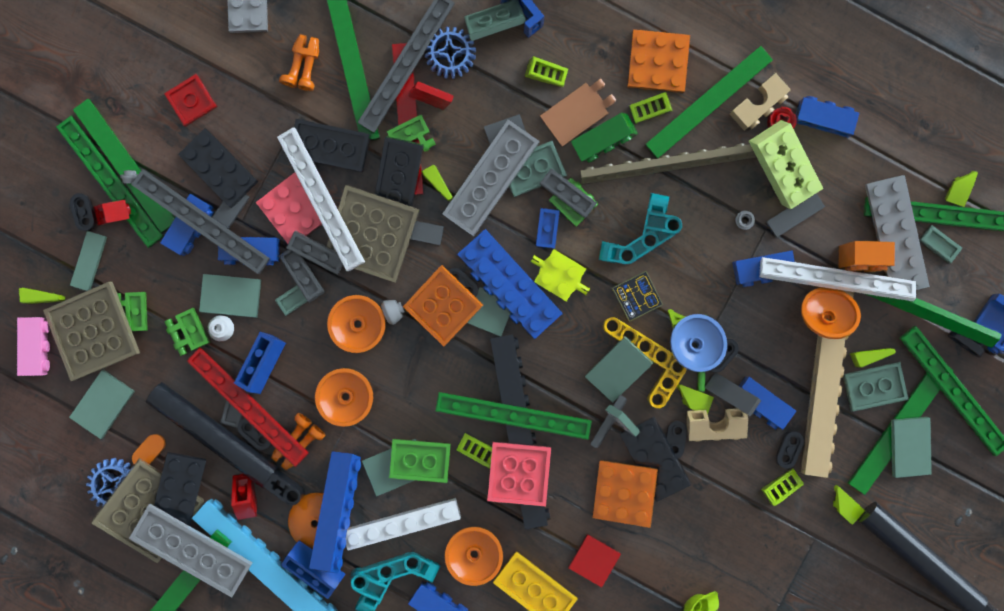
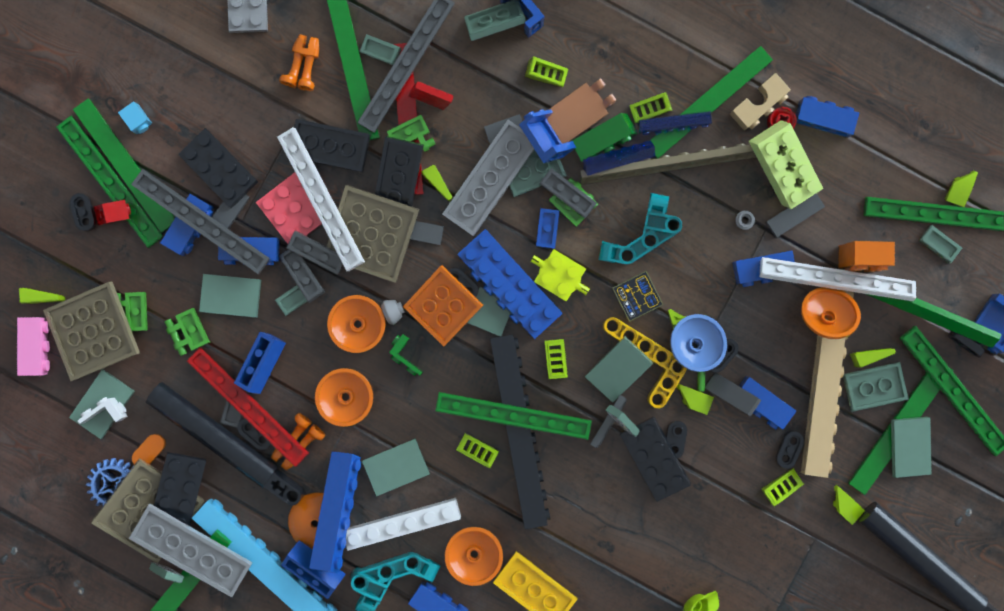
(88, 261): sand green tile -> none
(114, 408): none -> white bracket
(128, 176): light grey plate -> none
(135, 118): none -> medium azure brick
(166, 572): none -> sand green tile
(190, 100): red tile -> none
(220, 328): white cone -> none
(243, 497): red slope -> none
(380, 50): none -> sand green tile
(398, 344): none -> green bracket
(419, 460): bright green plate -> none
(457, 52): medium blue gear -> none
(519, 474): coral plate -> none
(543, 136): none -> blue panel
(548, 359): none -> lime slope
(594, 560): red tile -> none
(619, 157): none -> clear blue piece
(625, 493): orange plate -> none
(658, 61): orange plate -> none
(672, 123): none -> clear blue piece
(732, 426): tan arch -> none
(896, 223): light grey plate -> none

